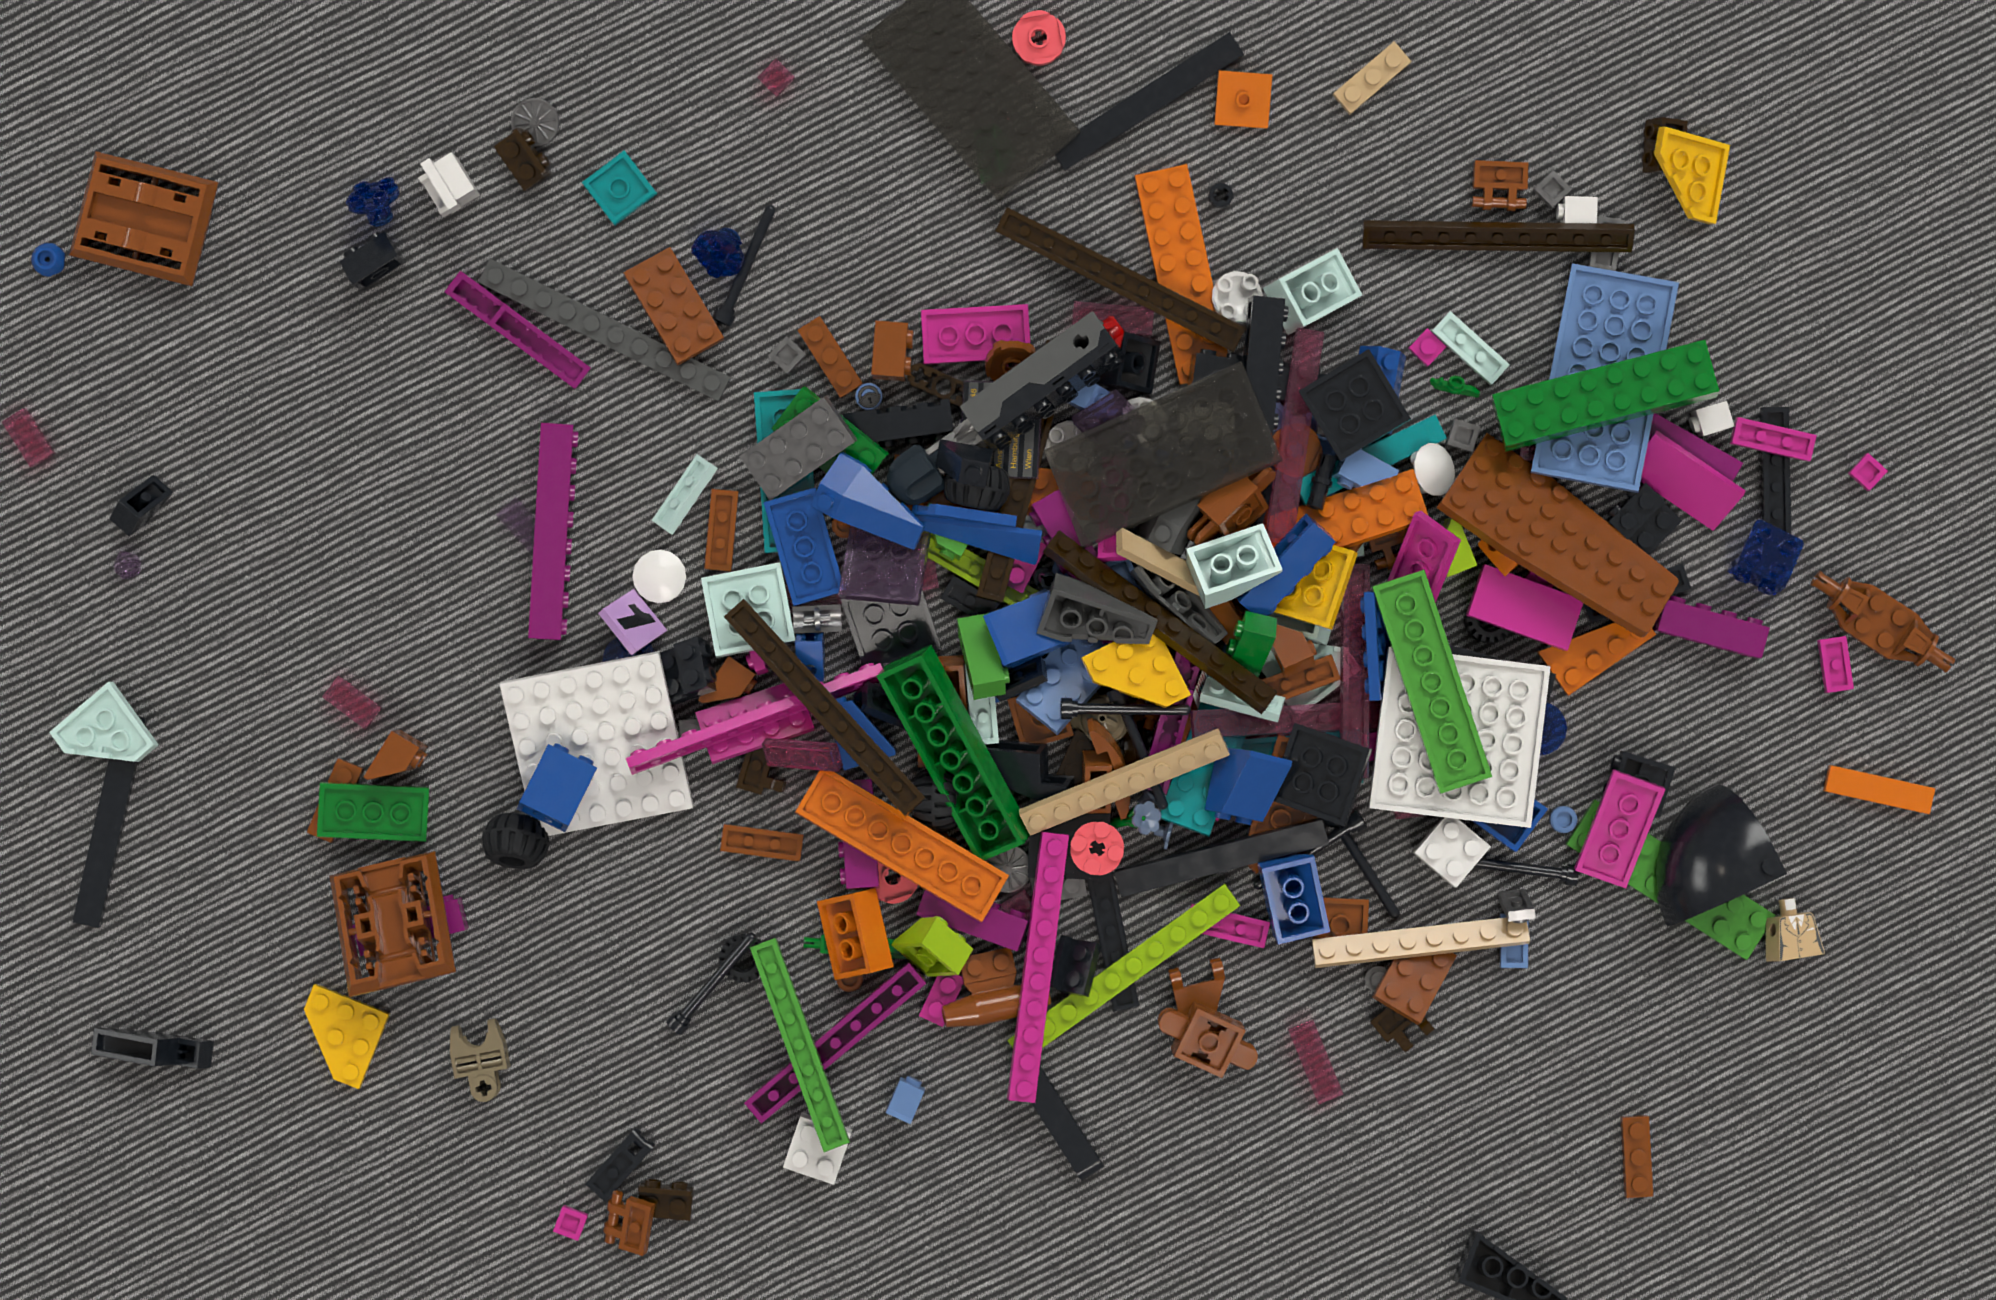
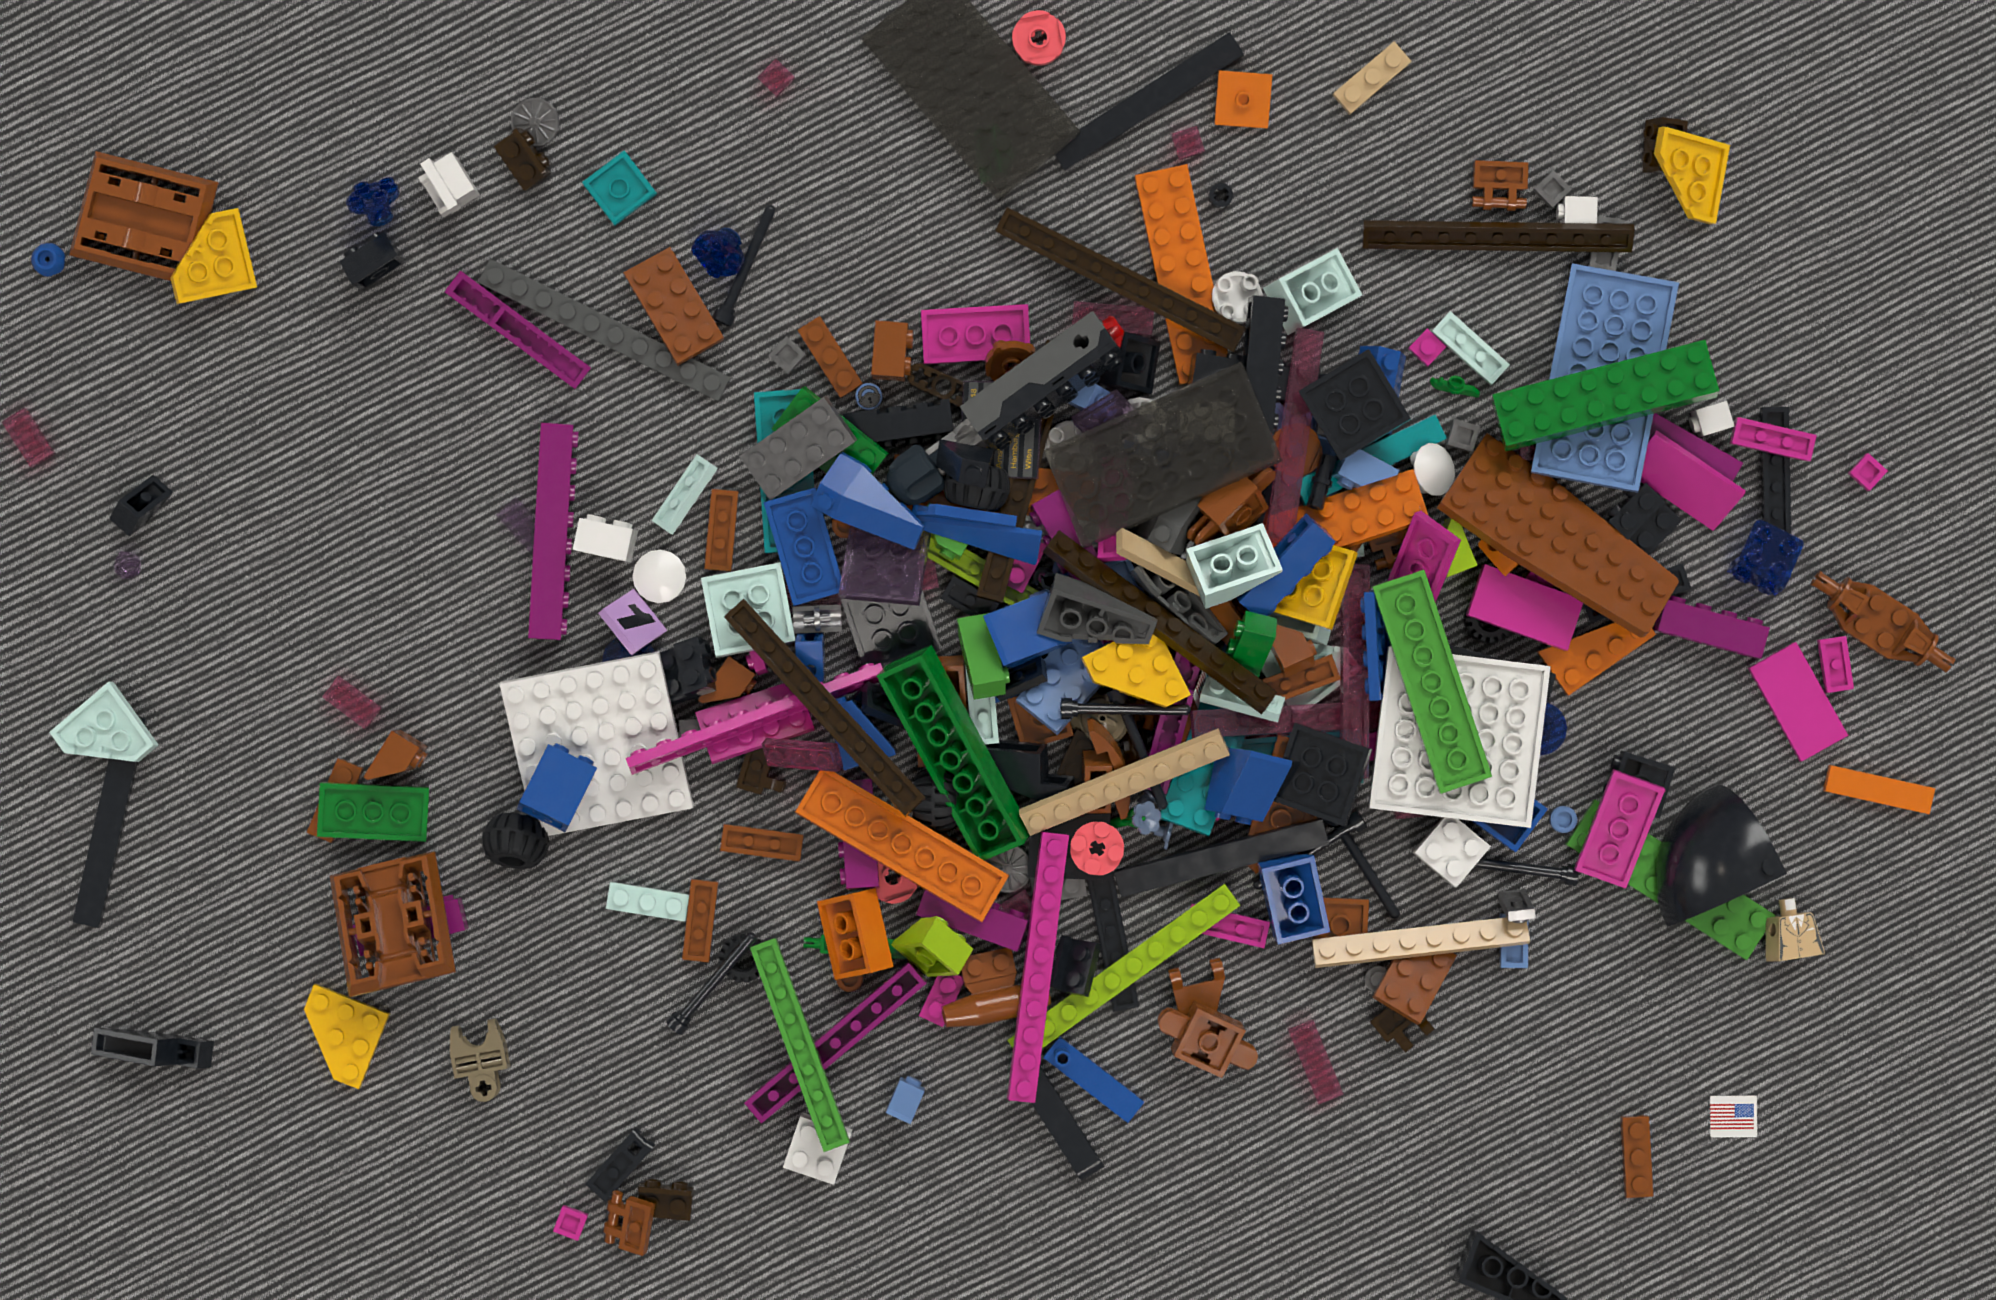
(215, 260): none -> yellow plate
(604, 539): none -> white brick
(647, 901): none -> light aqua plate
(700, 920): none -> dark orange plate
(1093, 1079): none -> blue piece
(1187, 143): none -> clear pink plate
(1733, 1116): none -> sticker
(1797, 701): none -> dark pink tile

